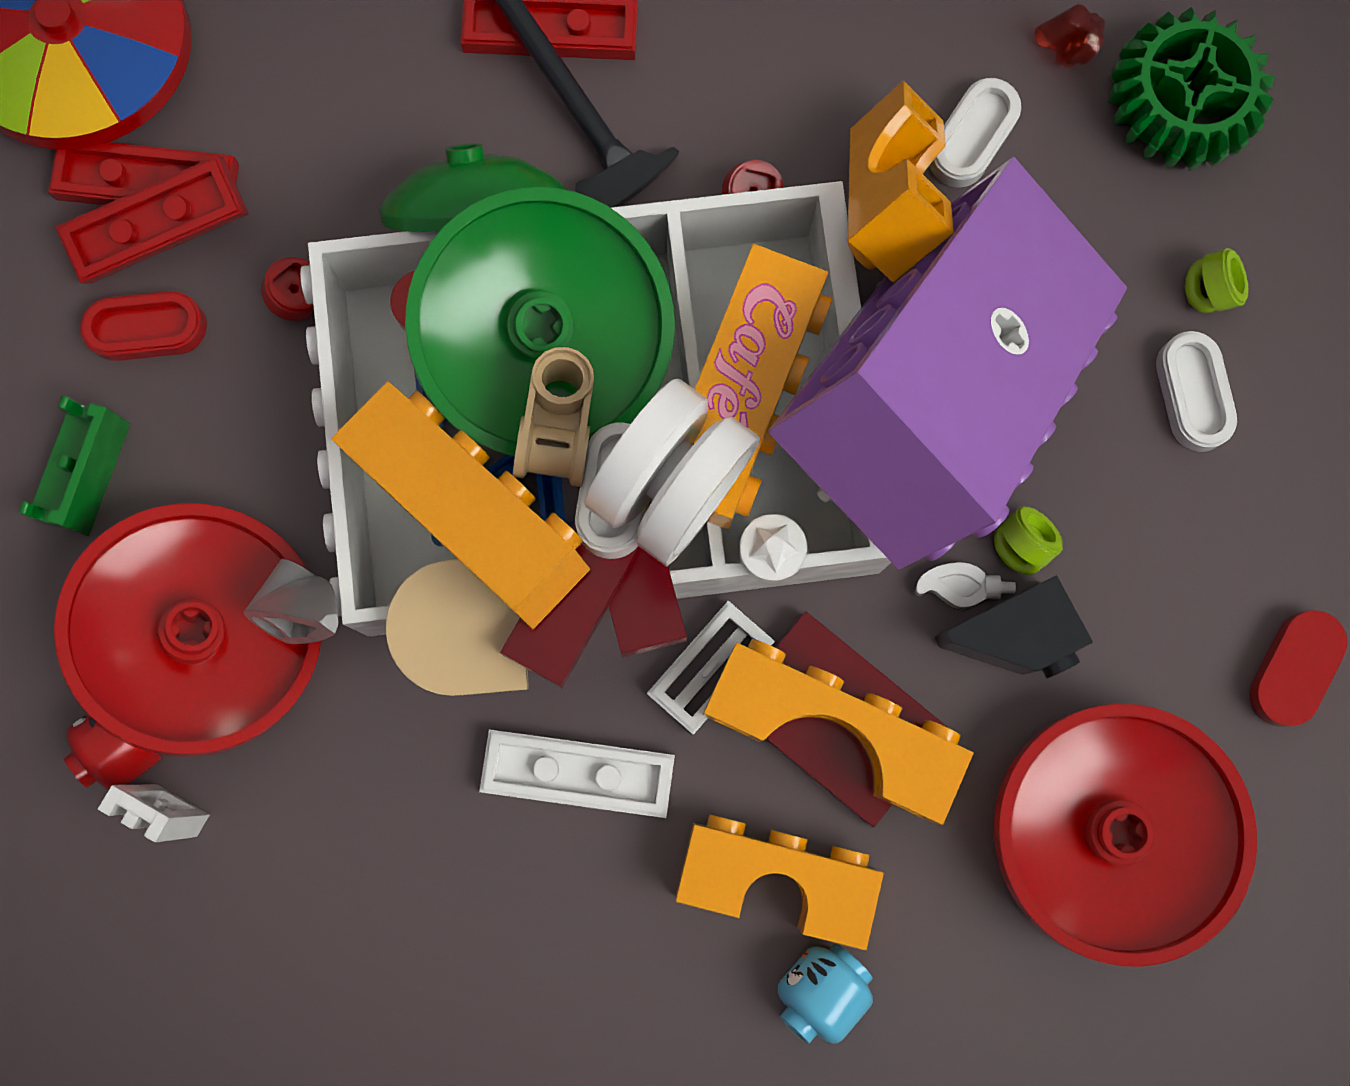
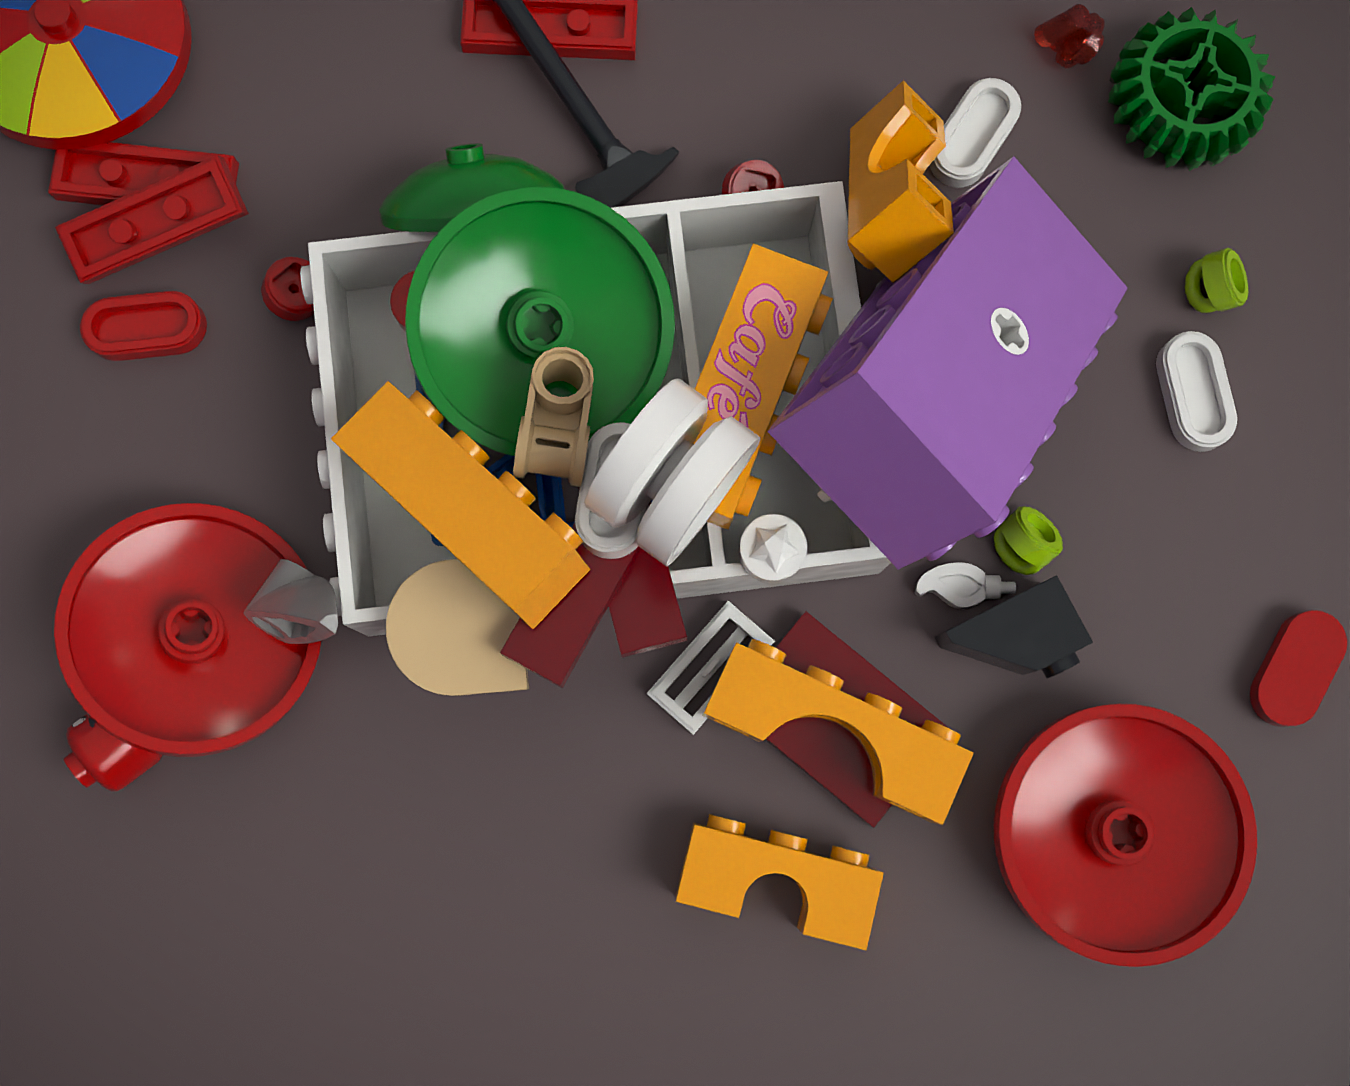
(78, 467): green hinge -> none
(146, 807): white tile -> none
(577, 773): white tile -> none
(825, 994): medium azure head -> none

